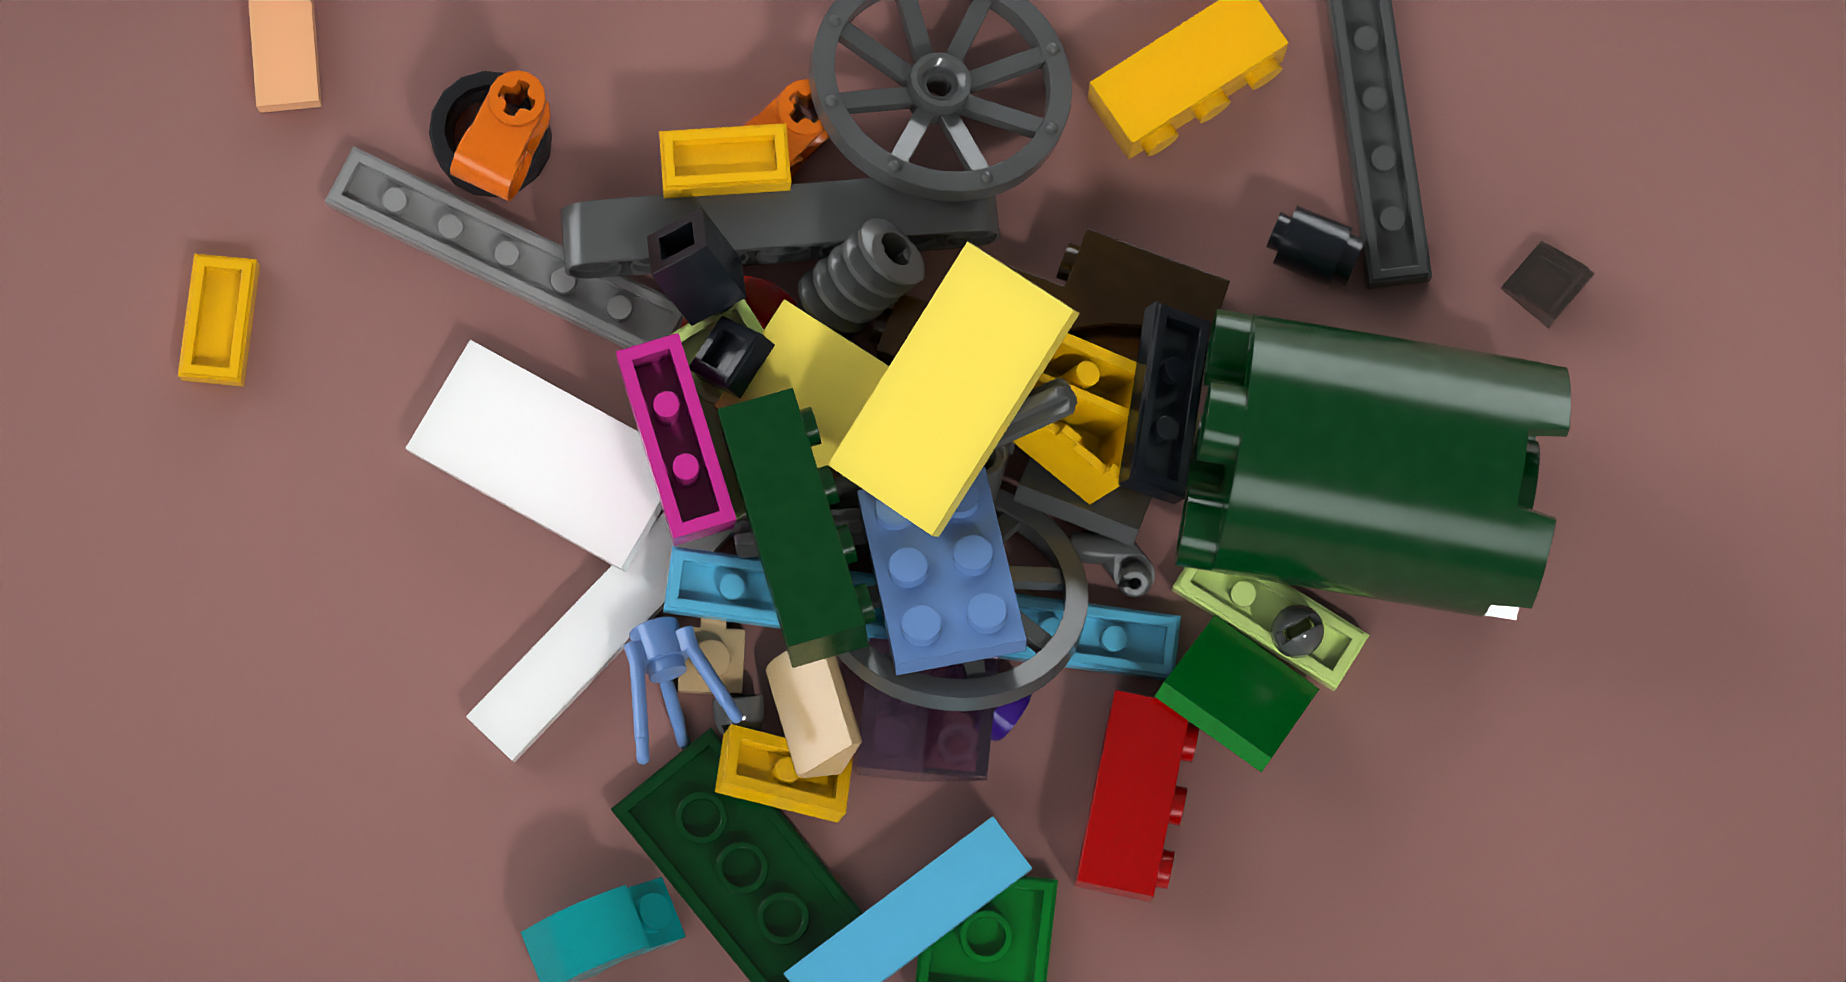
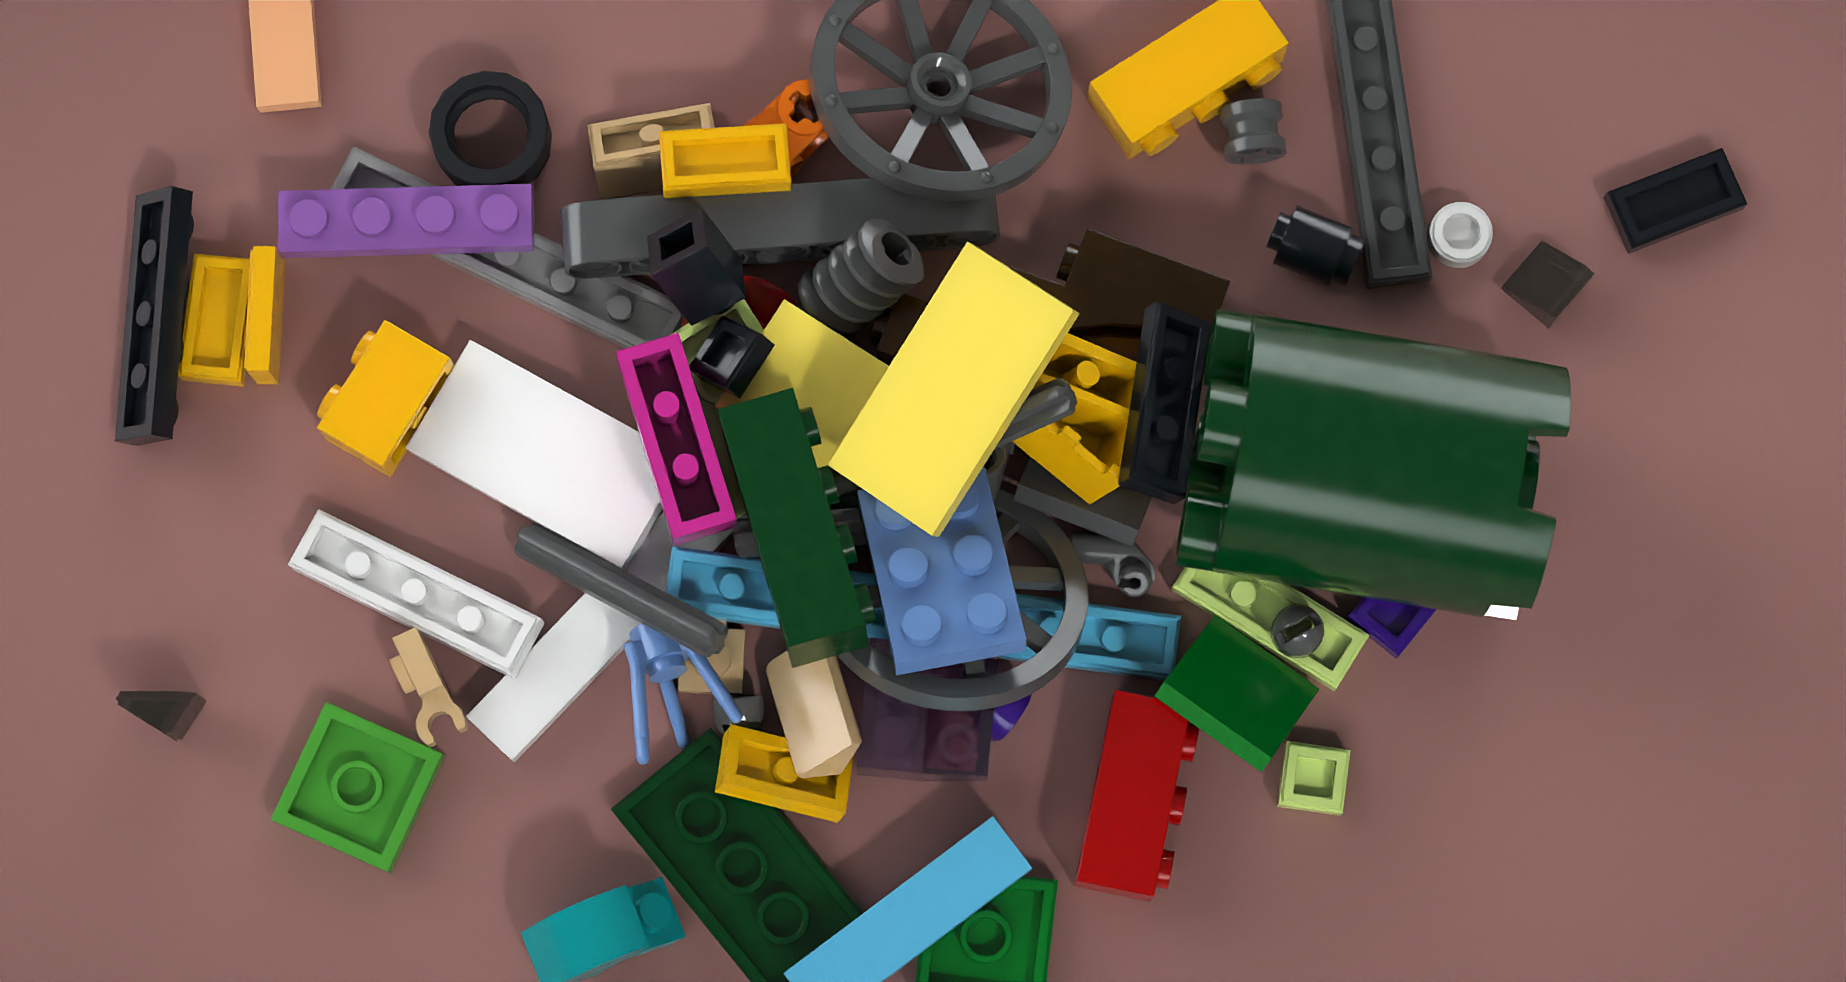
(154, 316): none -> black plate
(165, 710): none -> clear smoke slope
(264, 315): none -> yellow tile
(358, 787): none -> bright green tile
(383, 397): none -> yellow brick
(406, 221): none -> medium lavender plate
(416, 594): none -> white tile
(419, 672): none -> tan plate
(501, 146): orange piece -> none
(621, 590): none -> dark grey axle
(629, 148): none -> tan slope
(1252, 131): none -> dark grey wheel
(1313, 778): none -> yellowish green tile
(1389, 623): none -> dark purple tile
(1460, 234): none -> white tile
(1675, 200): none -> black tile

